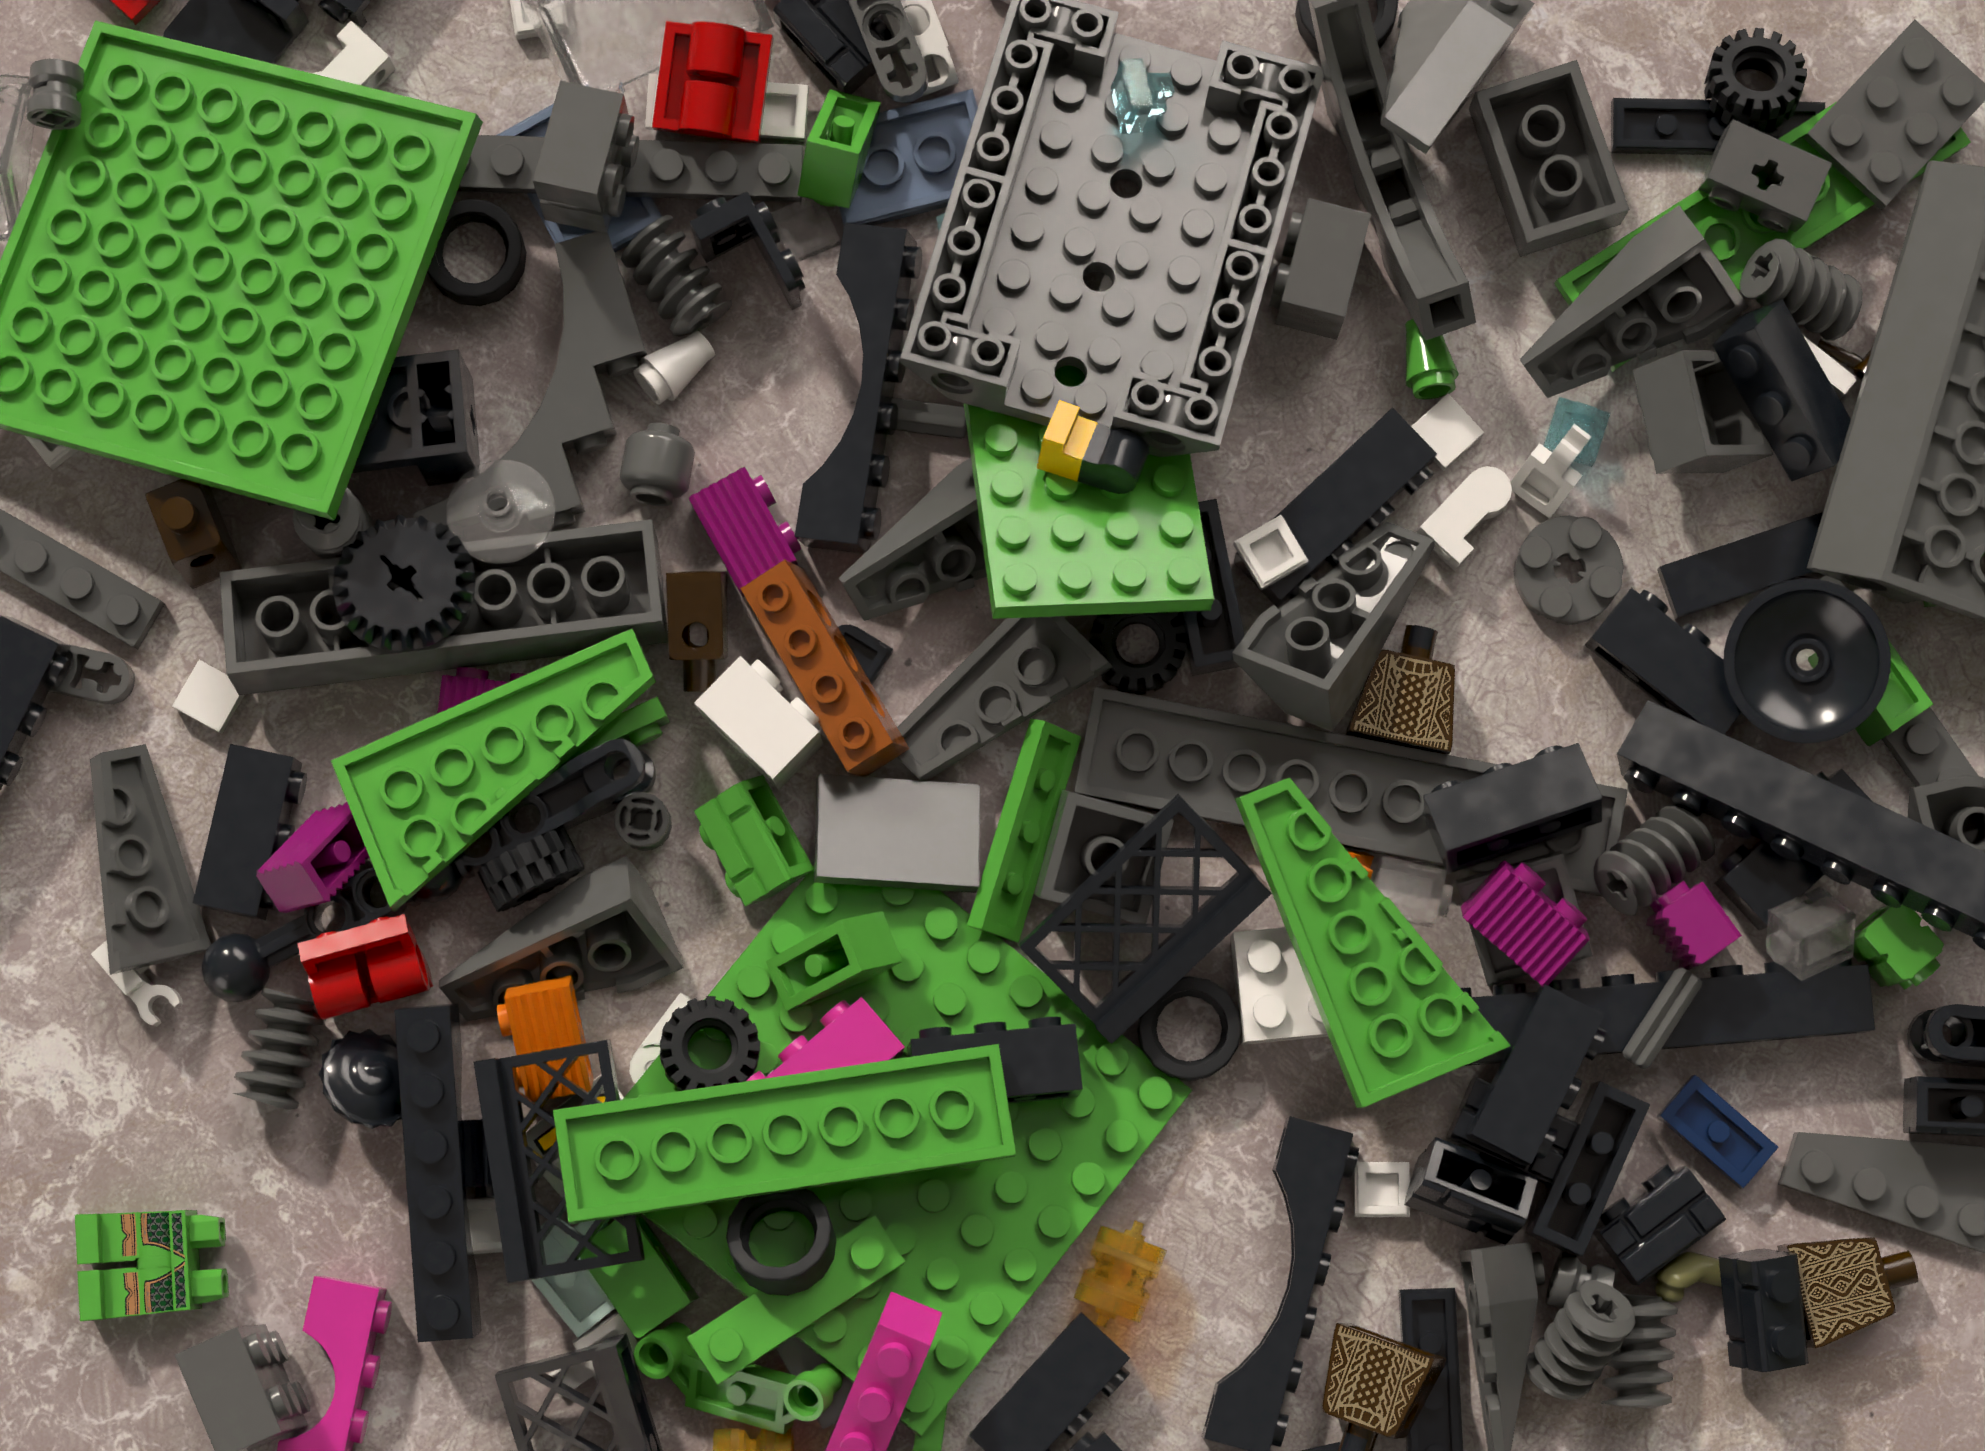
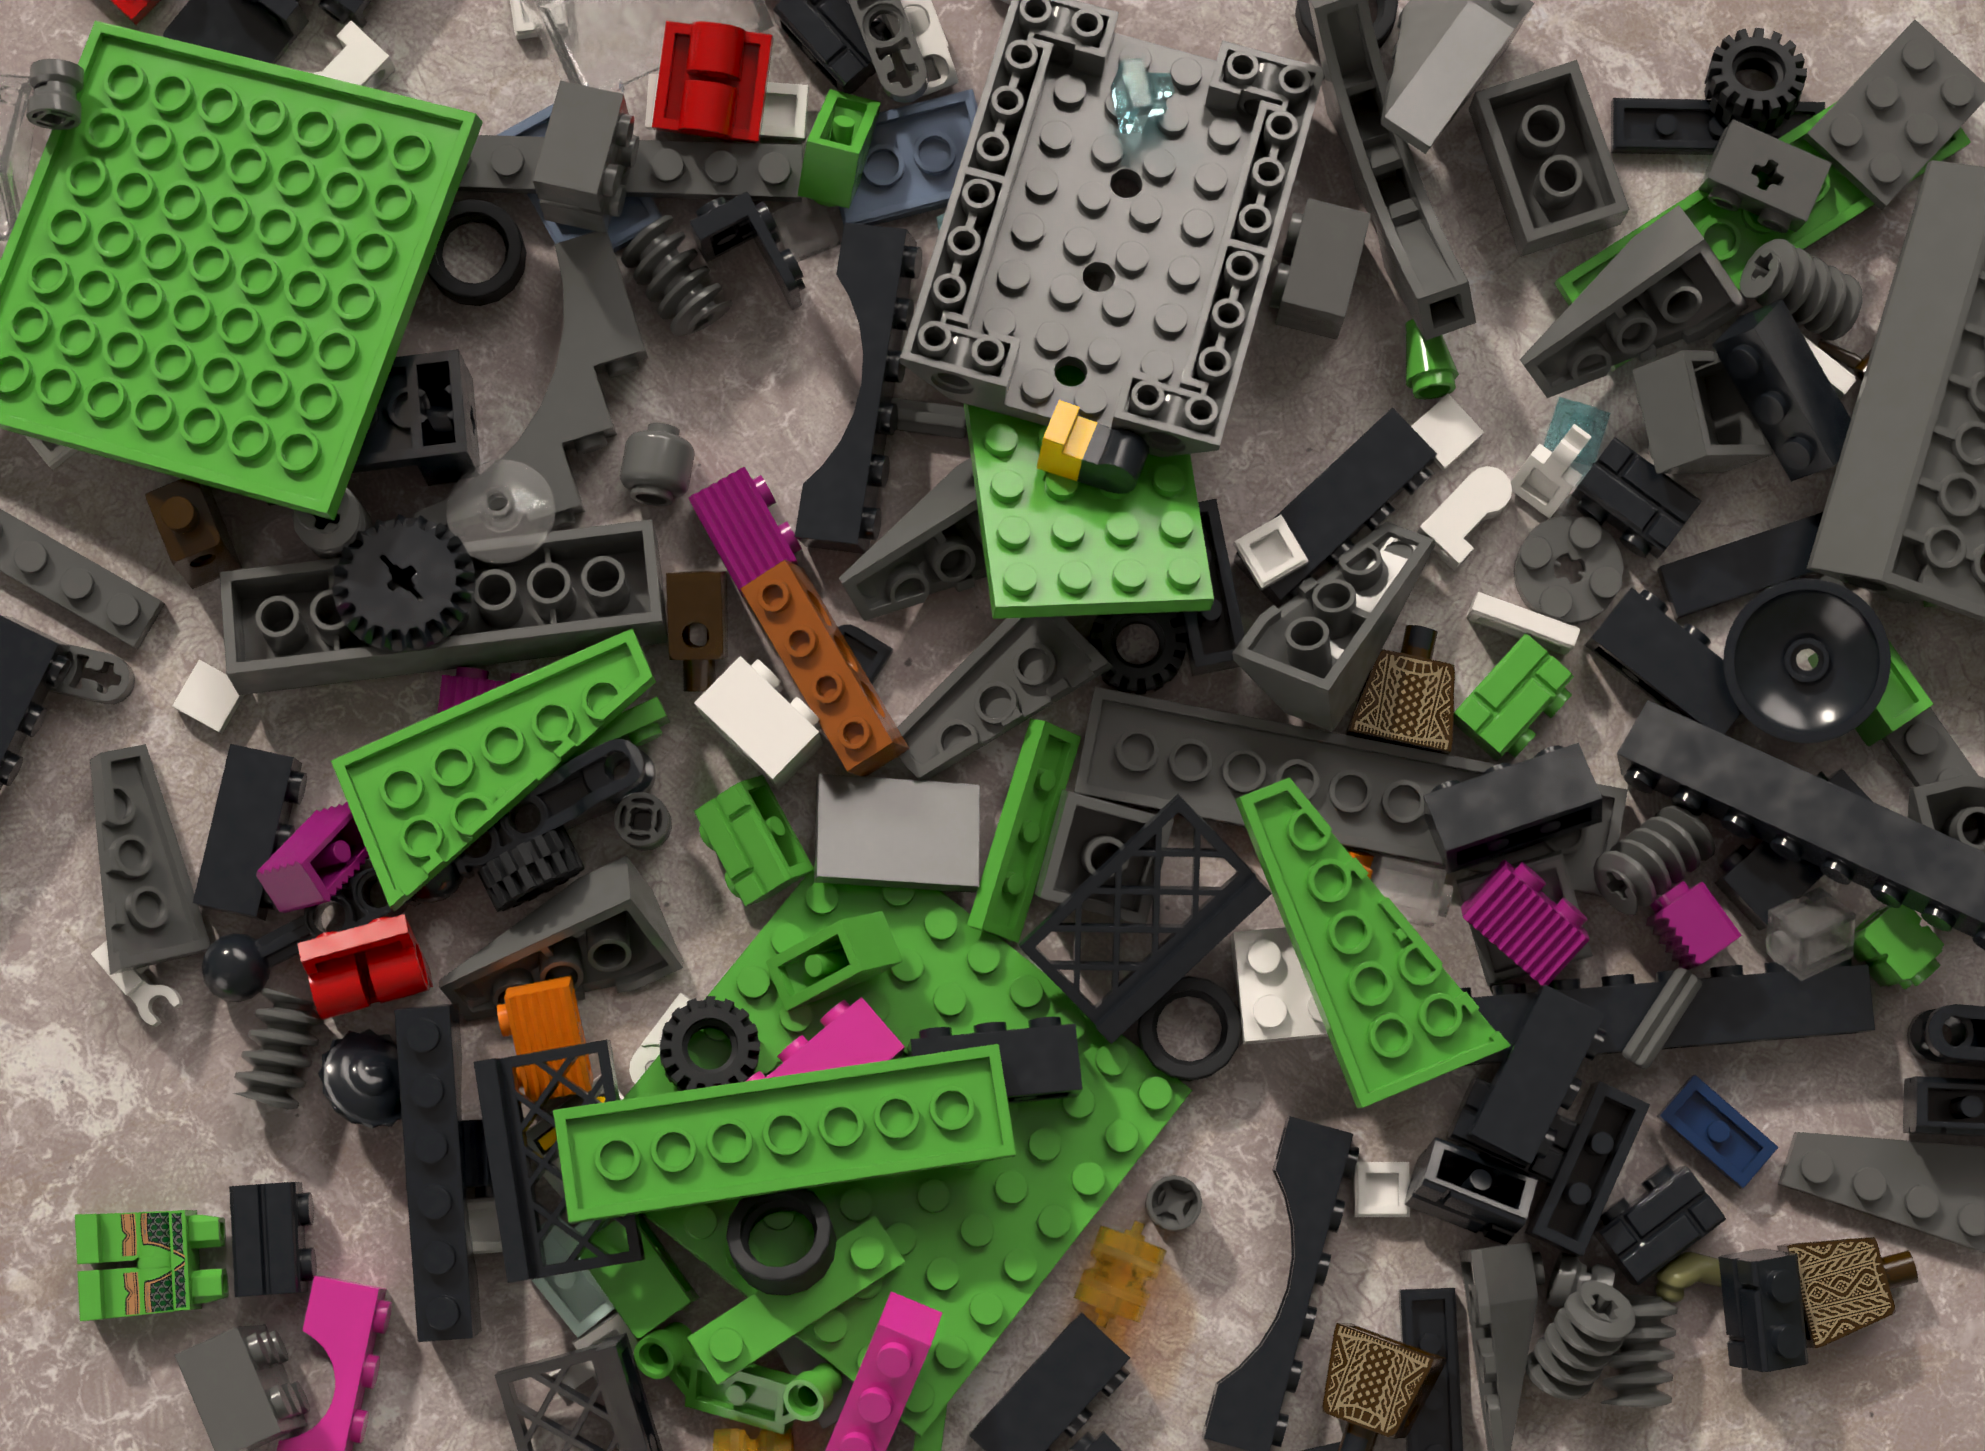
(270, 1239): none -> black brick
(672, 368): white cone -> none
(1180, 1199): none -> dark grey wheel
(1512, 698): none -> bright green brick
(1518, 621): none -> white tile
(1635, 500): none -> black brick

